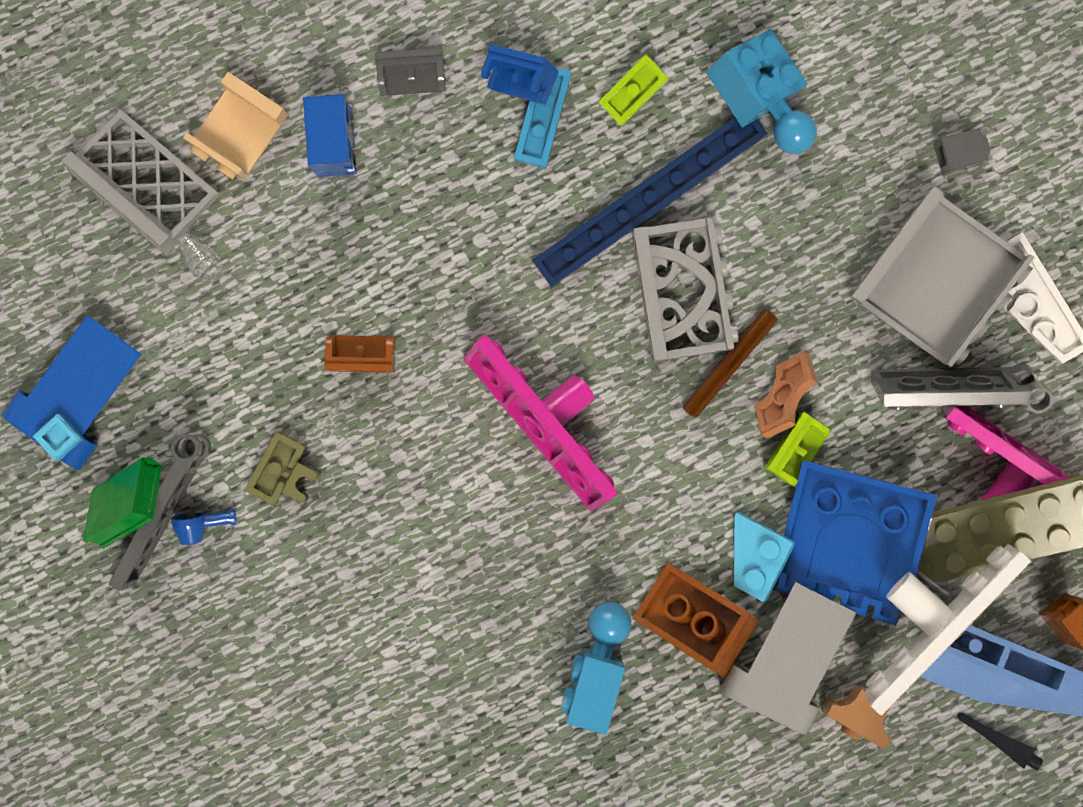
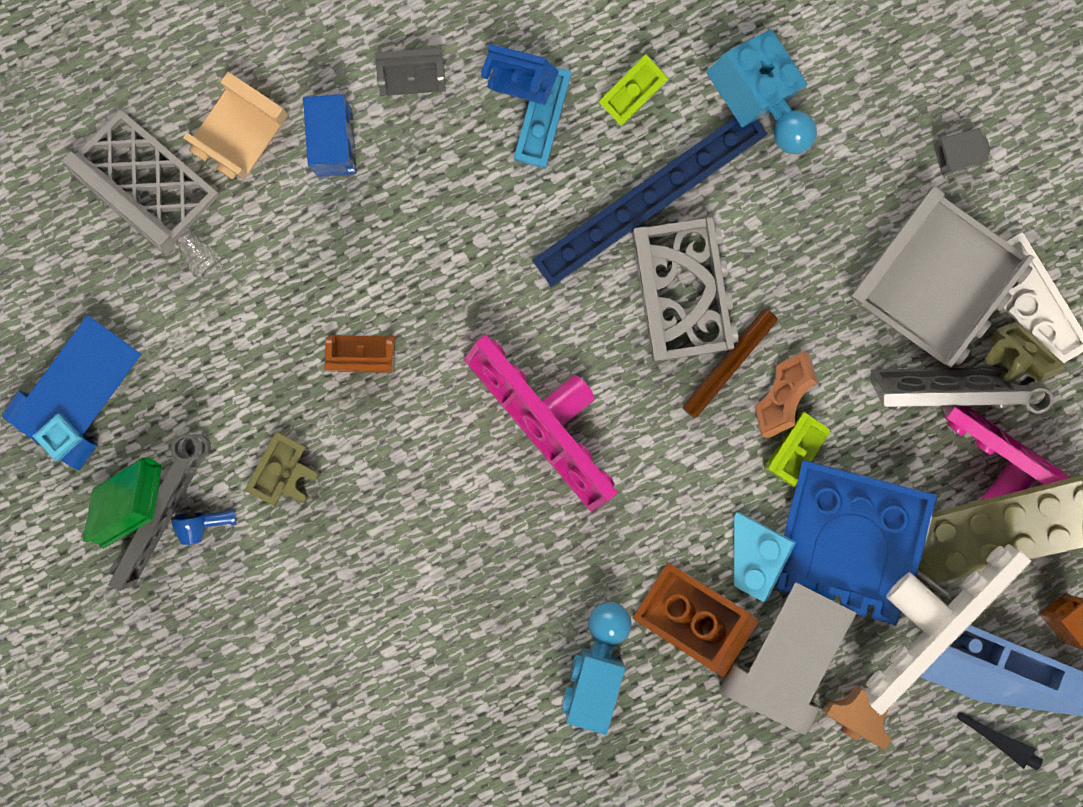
(1022, 354): none -> olive plate

